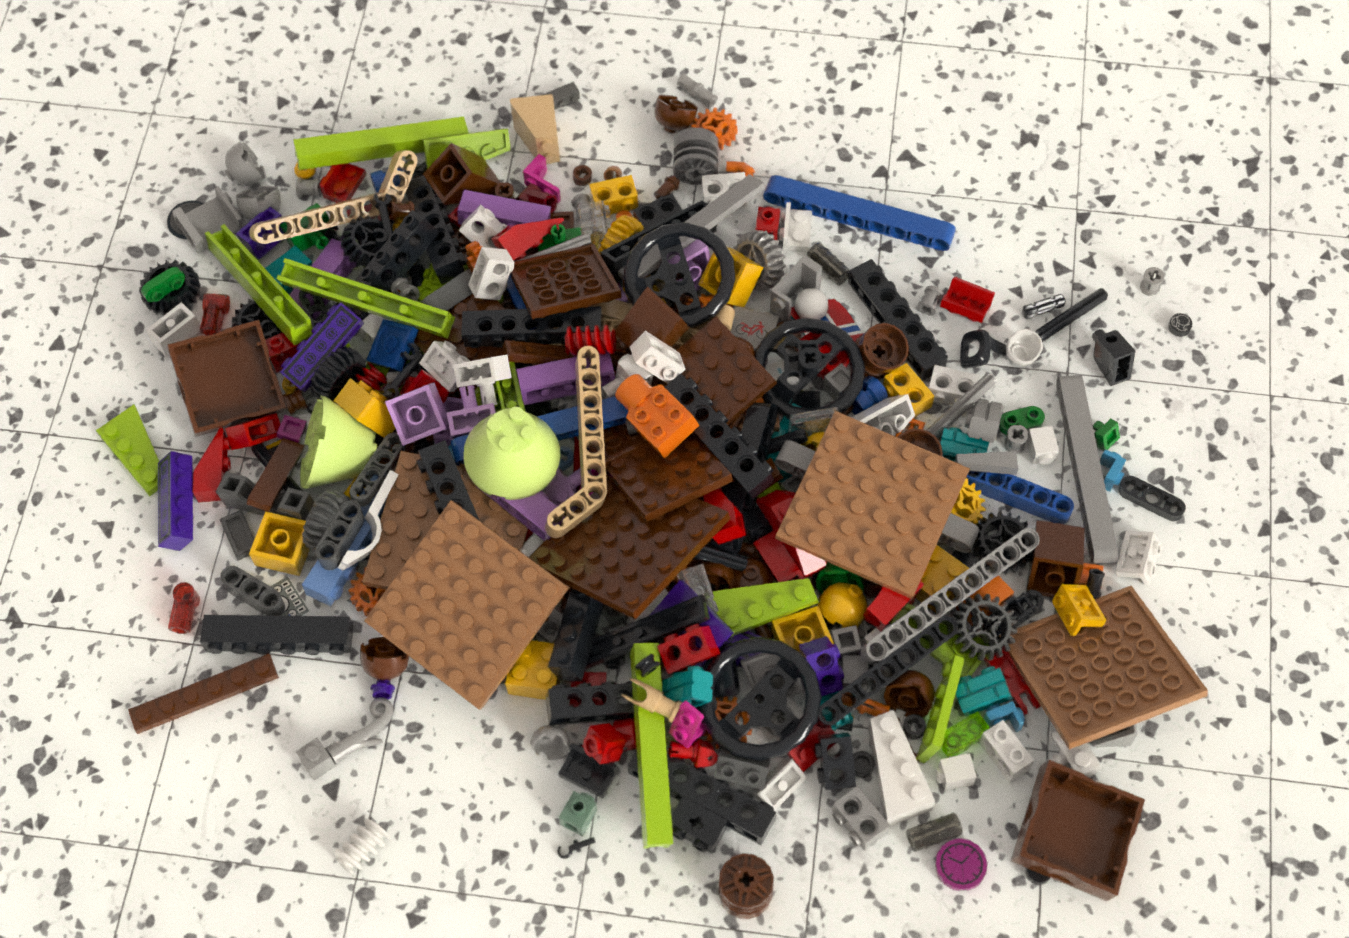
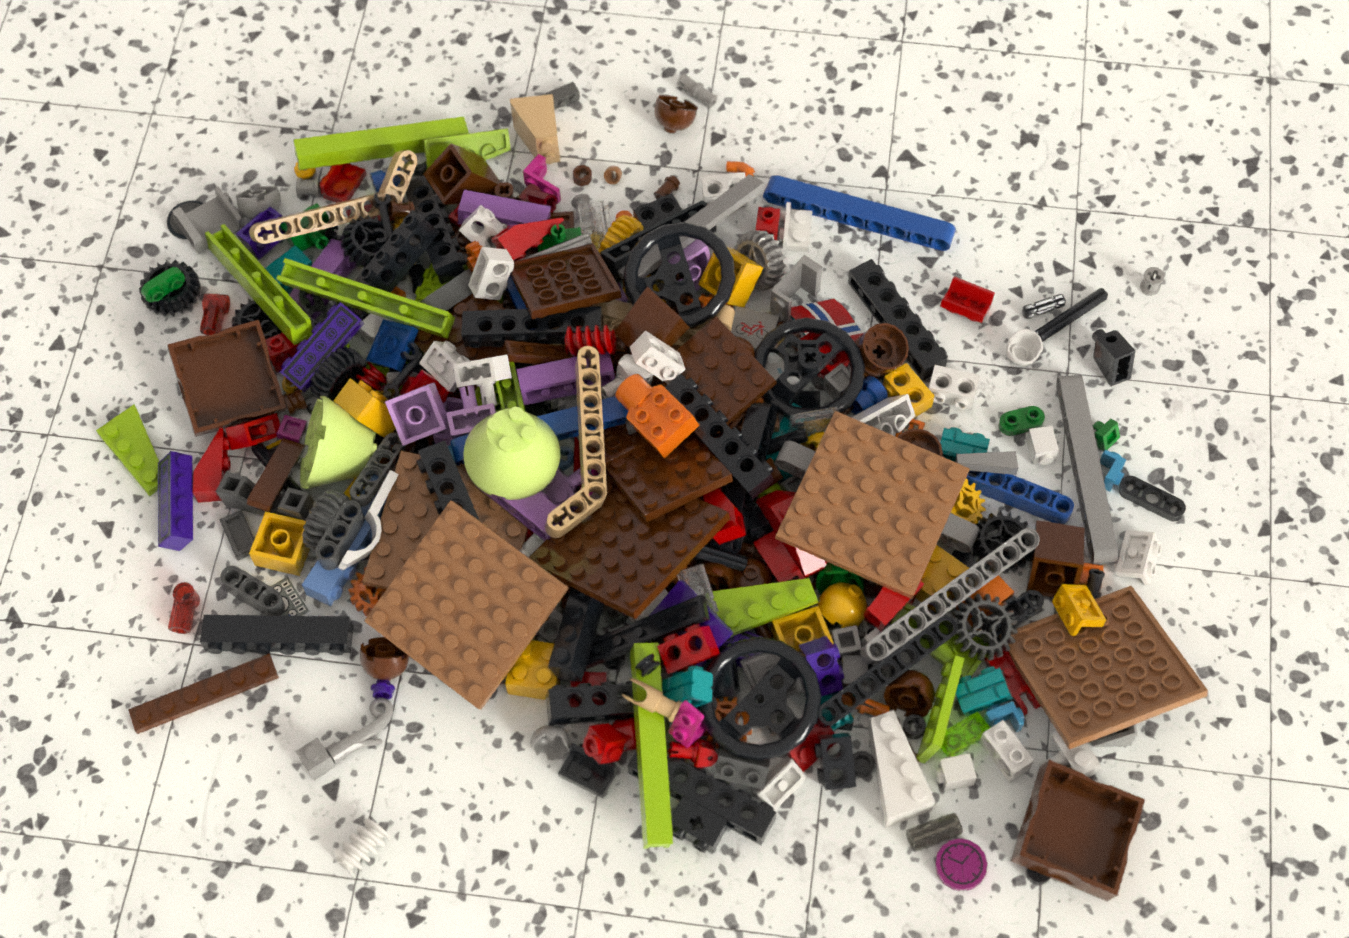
(173, 327): white brick -> none
(242, 165): light grey cylinder -> none
(405, 288): light grey bush -> none
(576, 846): black hand -> none
(578, 812): sand green brick -> none
(613, 193): yellow brick -> none
(695, 155): flat silver wheel -> none
(718, 123): orange gear -> none
(741, 900): reddish brown wheel -> none
(811, 304): white hair -> none
(831, 265): clear smoke axle -> none
(865, 815): light grey brick -> none
(930, 300): light grey bush -> none
(962, 404): light grey axle -> none
(984, 420): light grey brick -> none
(986, 344): black piece -> none
(1014, 437): light grey bush -> none
(1180, 324): black tile -> none

